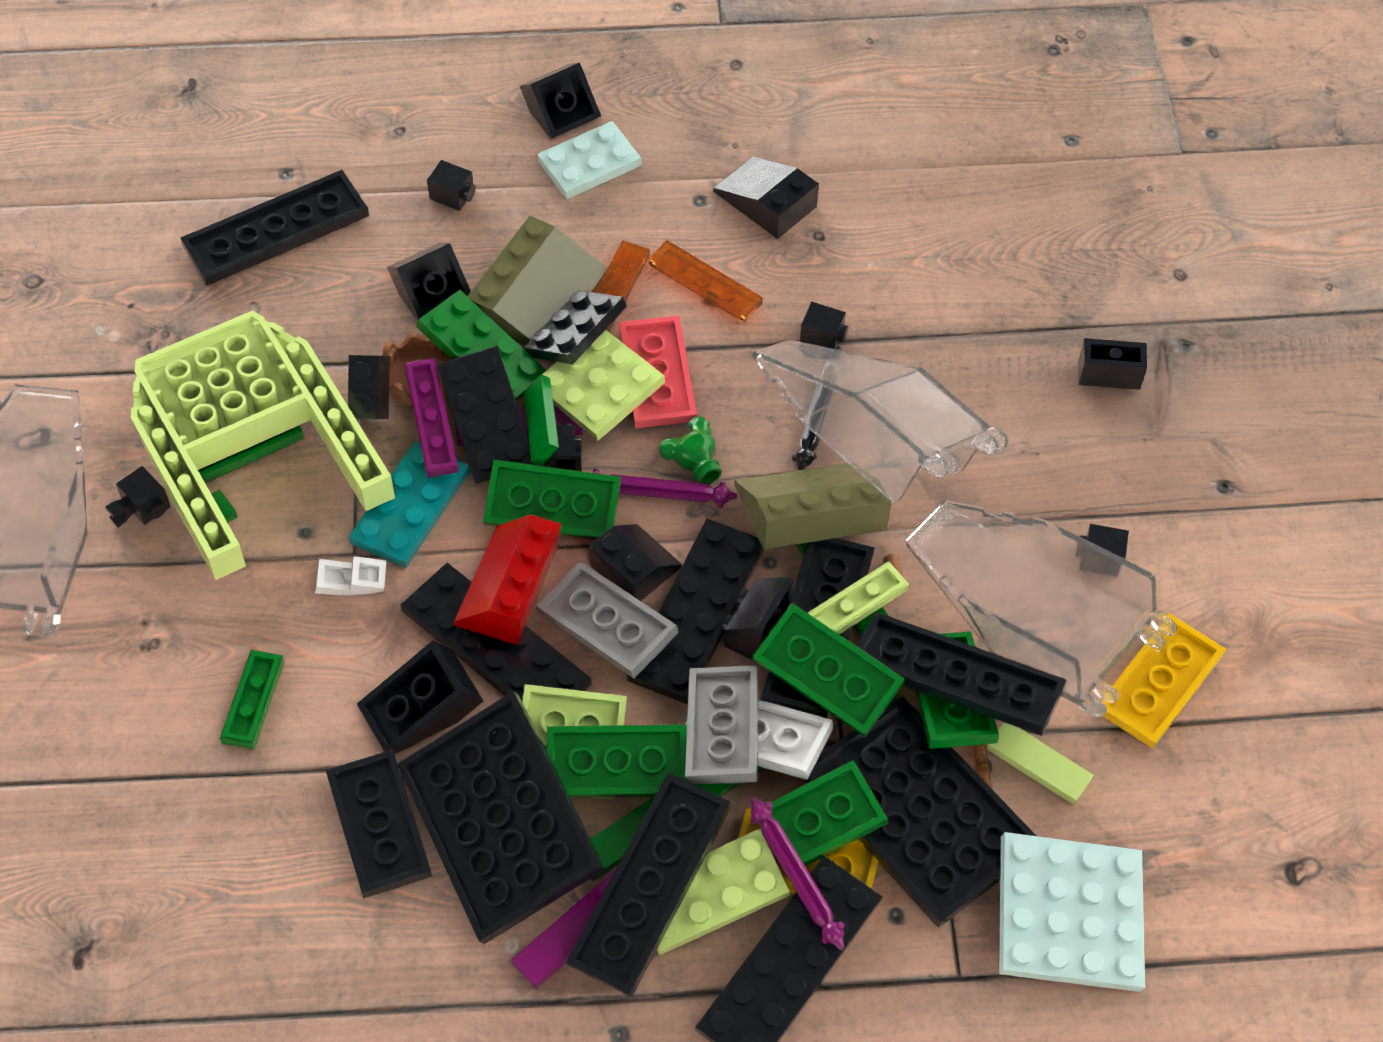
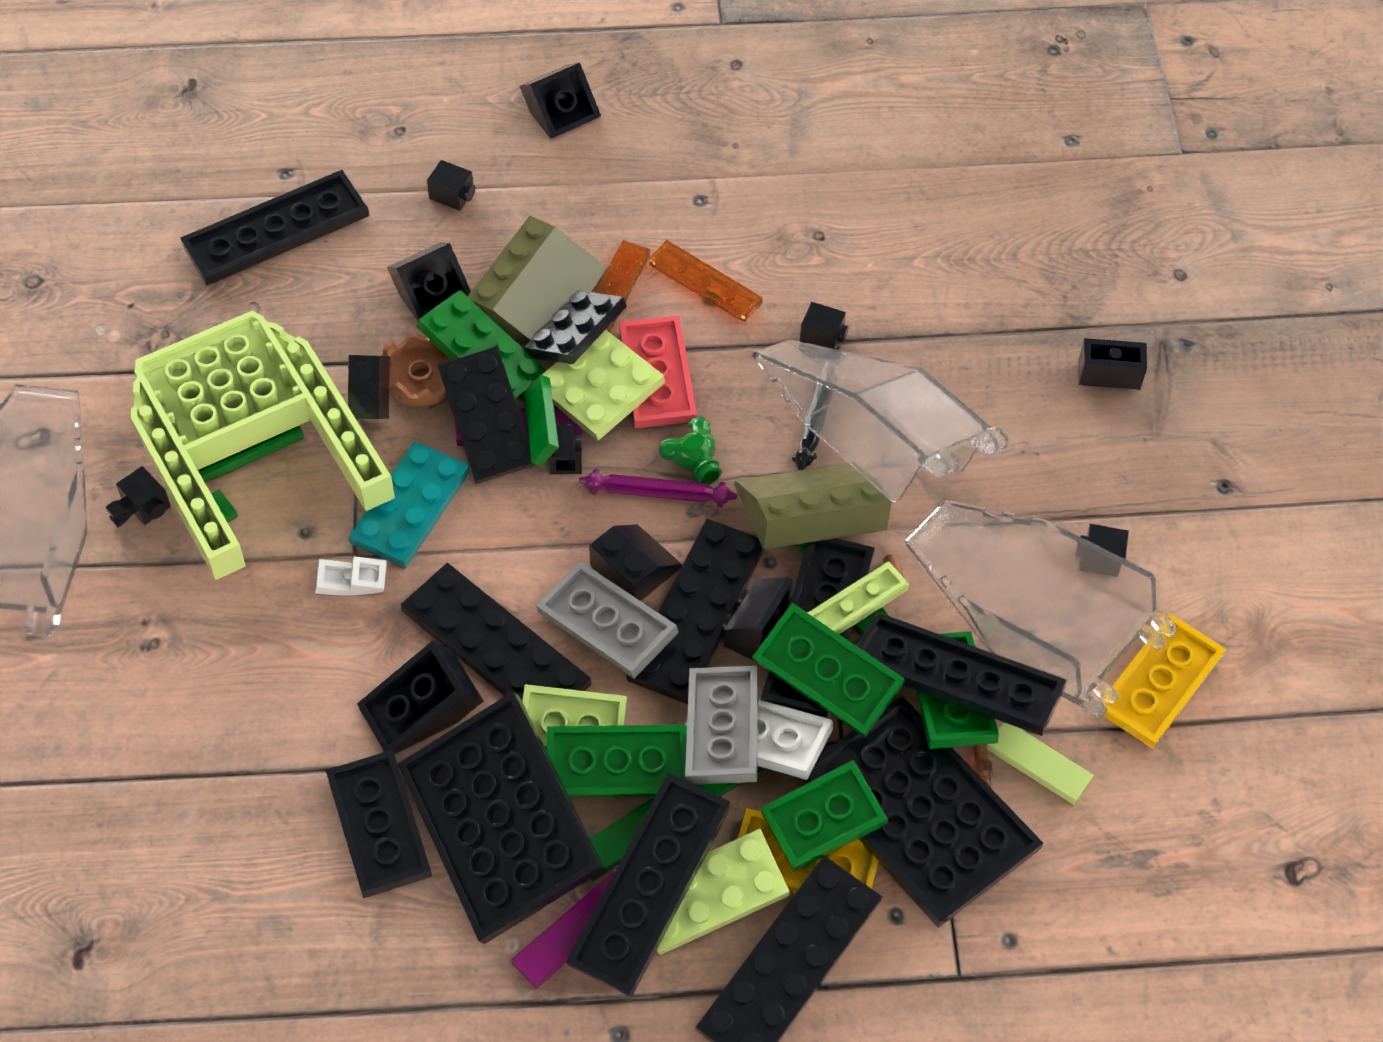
(252, 699): green tile -> none
(431, 418): magenta tile -> none
(509, 578): red slope -> none
(576, 499): green plate -> none
(589, 160): light aqua plate -> none
(770, 194): black slope -> none
(797, 873): magenta wheel -> none
(1071, 912): light aqua plate -> none

